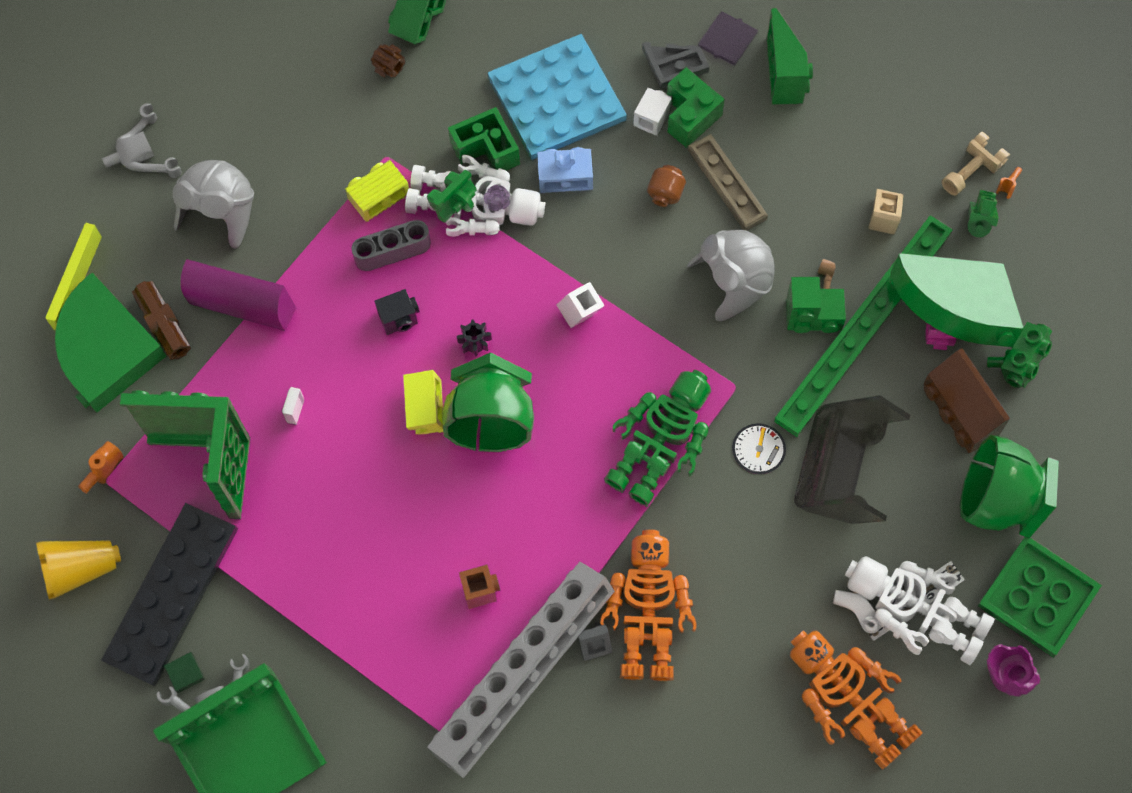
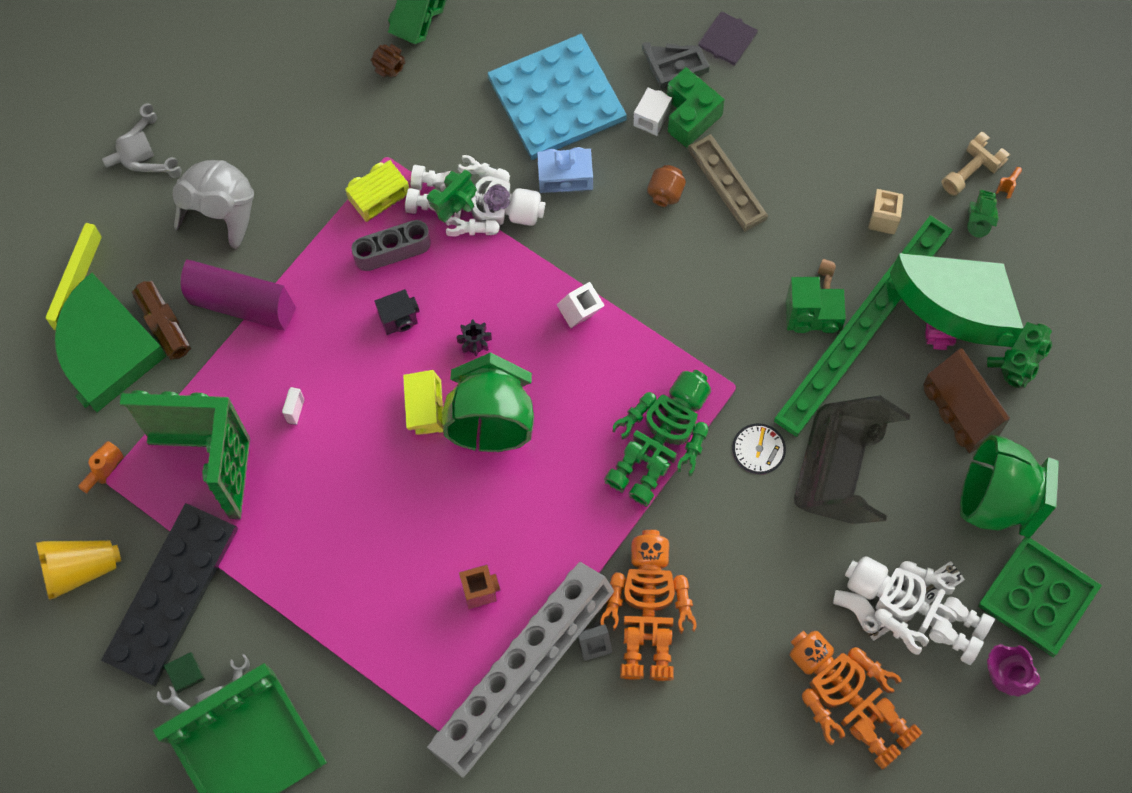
(488, 136): green brick -> none
(740, 267): light grey piece -> none
(787, 63): green slope -> none

